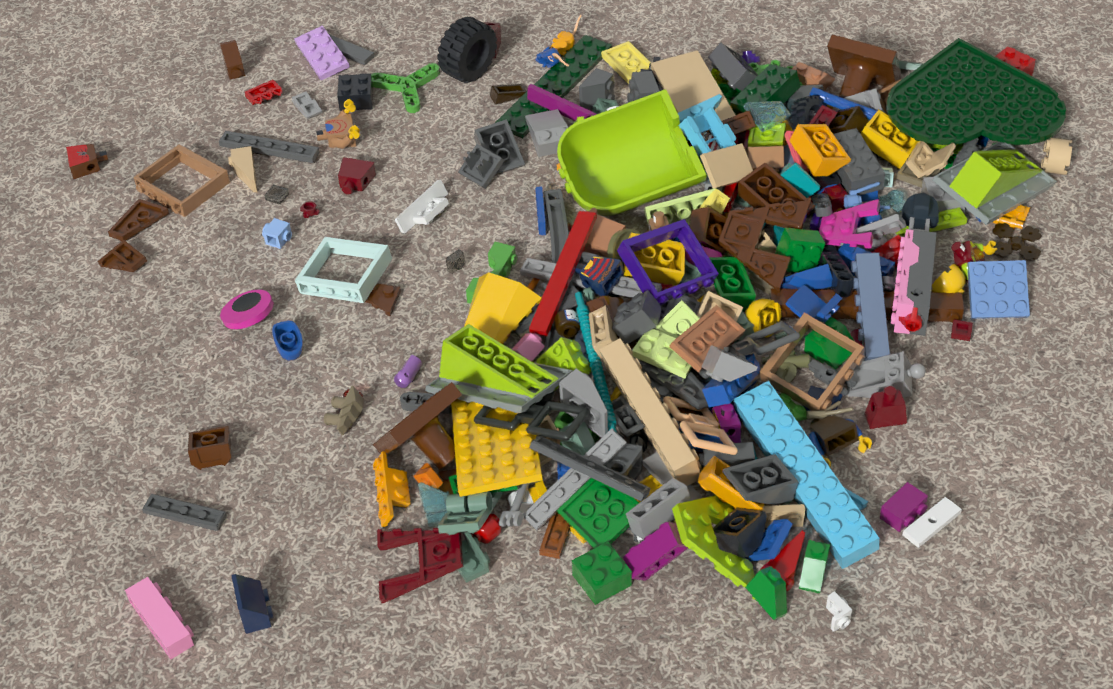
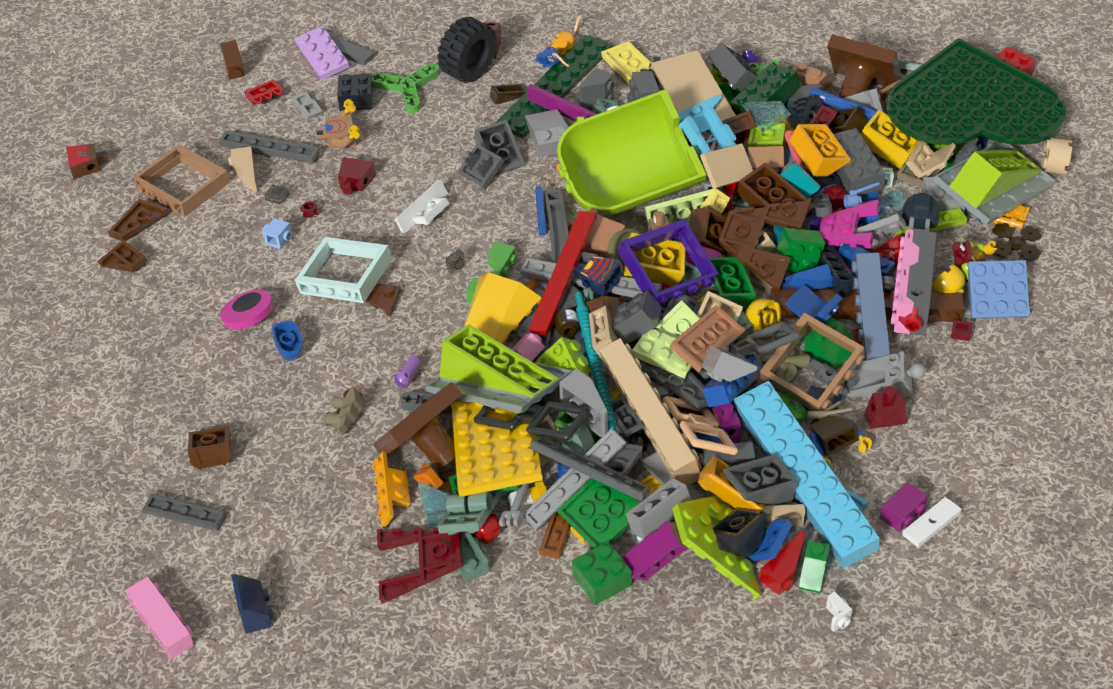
(769, 592): green slope -> none

